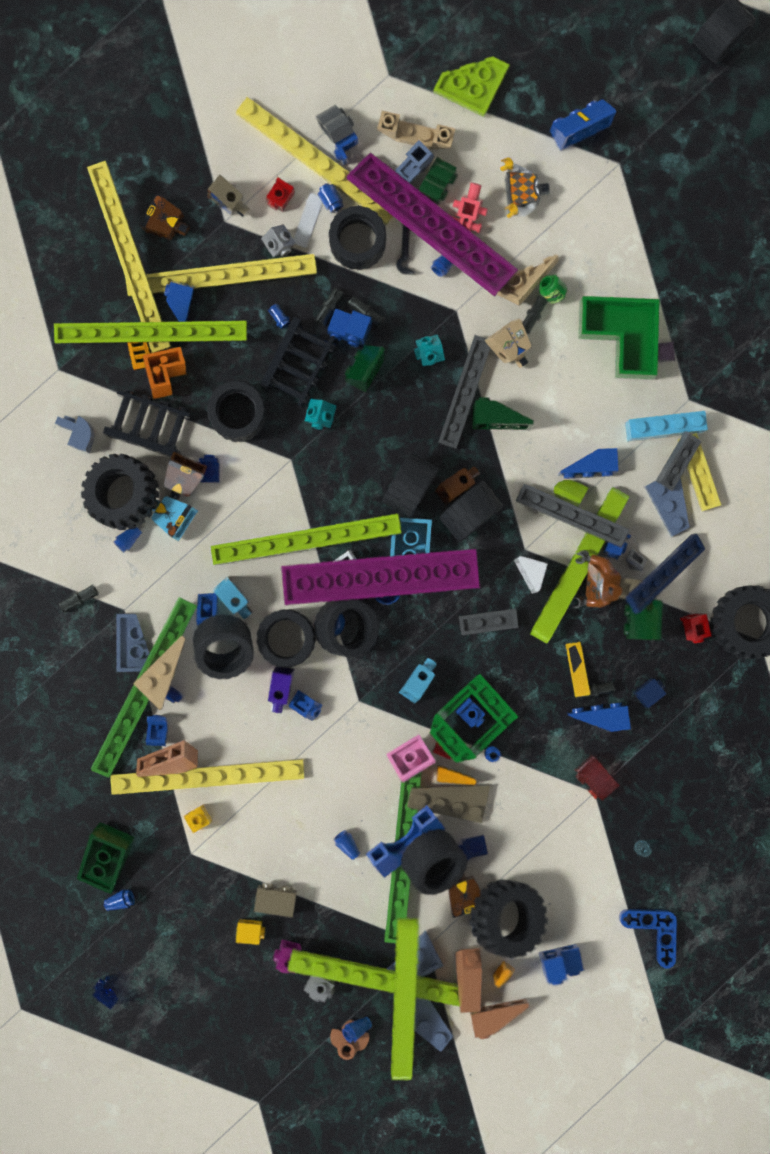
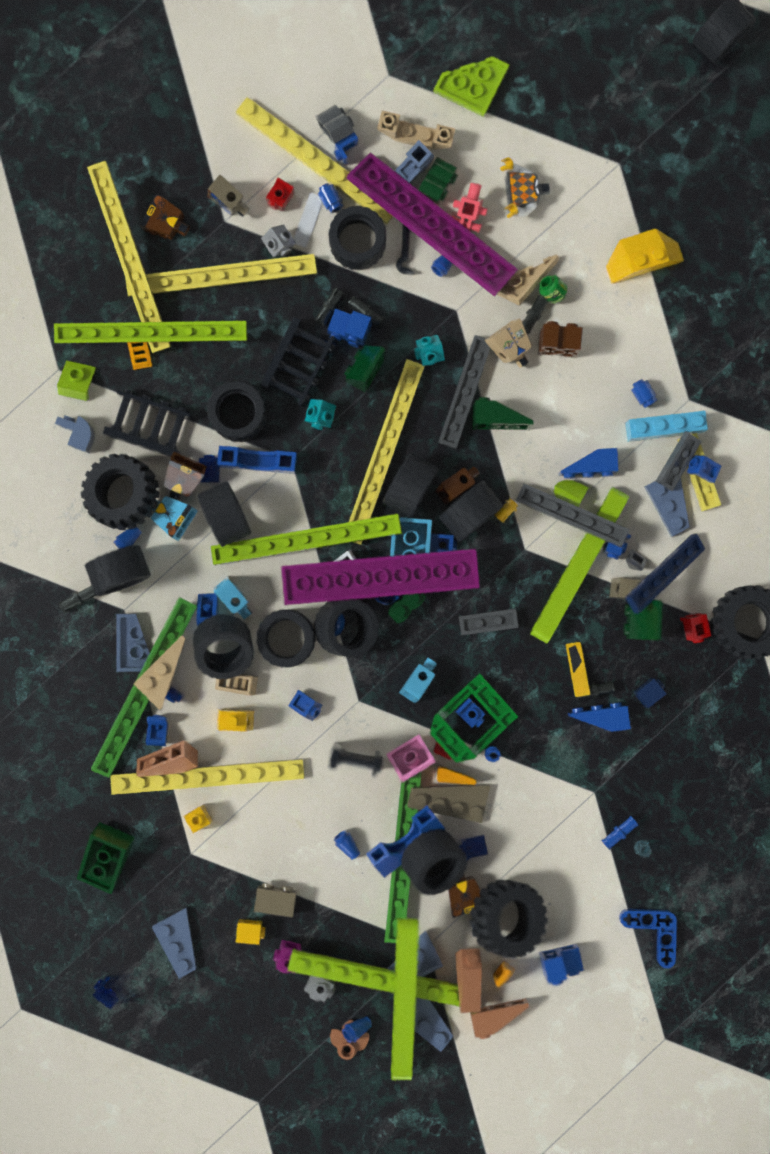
(75, 380): none -> lime piece
(117, 570): none -> black tyre
(120, 900): blue cone -> none
(161, 367): orange brick -> none
(176, 940): none -> sand blue wing
(179, 299): blue slope -> none
(224, 514): none -> black tyre
(235, 720): none -> yellow torso
(252, 685): none -> tan slope
(257, 460): none -> blue arch
(279, 316): blue pin -> none
(280, 681): dark purple torso -> none
(340, 756): none -> black fence
(387, 442): none -> light yellow plate
(402, 608): none -> dark green brick
(435, 539): none -> blue brick
(506, 510): none -> yellow pin
(532, 572): white slope -> none
(560, 339): none -> reddish brown brick
(582, 123): blue slope -> none
(596, 777): clear red brick -> none
(602, 581): dark orange torso -> none
(620, 832): none -> blue pin
(632, 325): green piece -> none
(642, 255): none -> yellow wedge
(644, 393): none -> blue brick
(666, 352): clear purple slope -> none
(704, 468): none -> blue bracket

